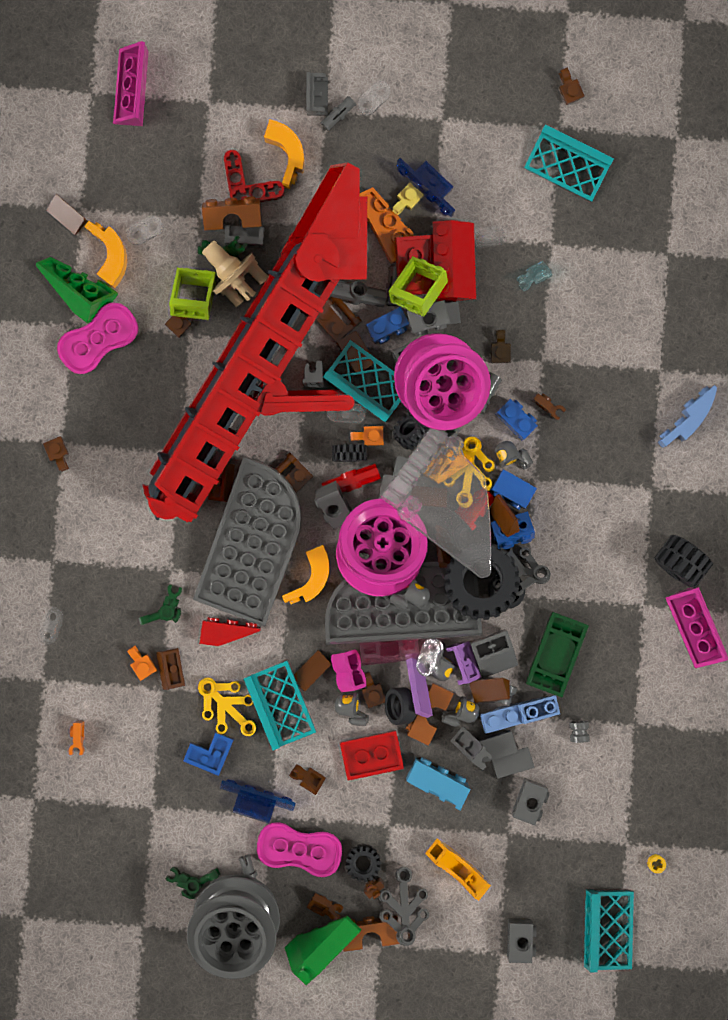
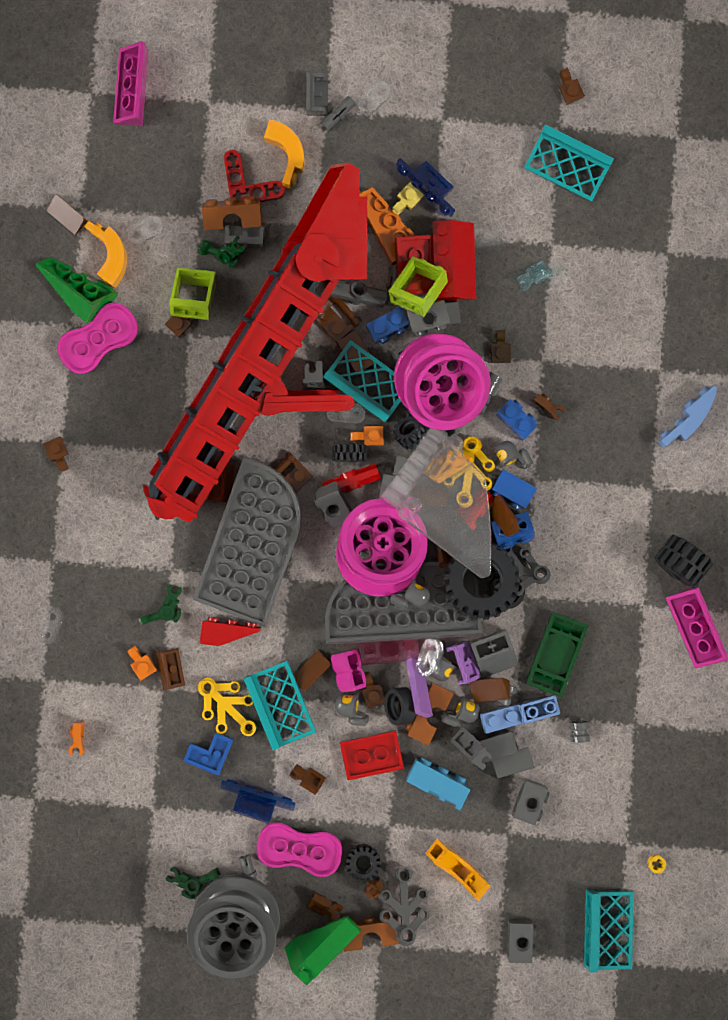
(232, 273): tan piece -> none
(319, 574): light orange arch -> none

